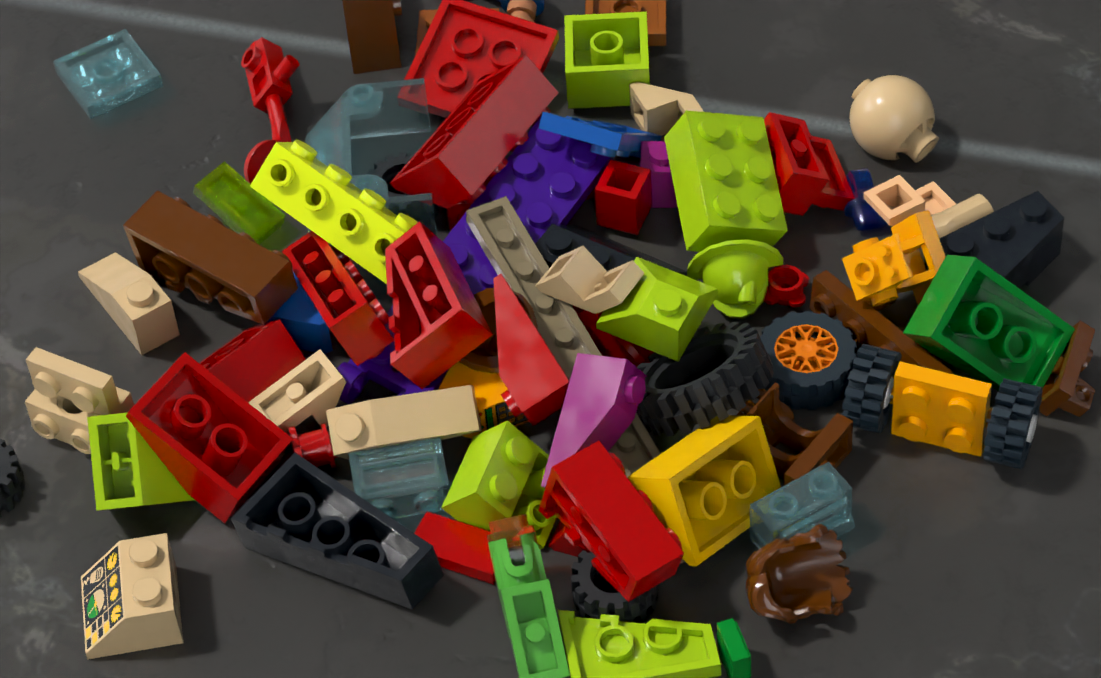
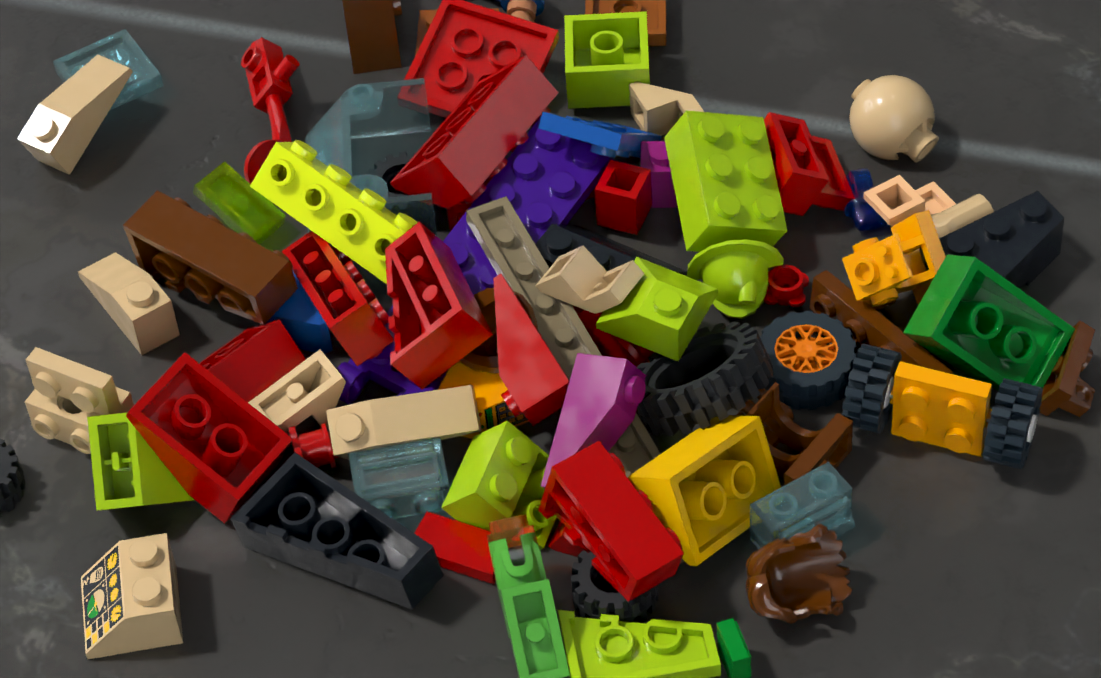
(73, 113): none -> tan slope

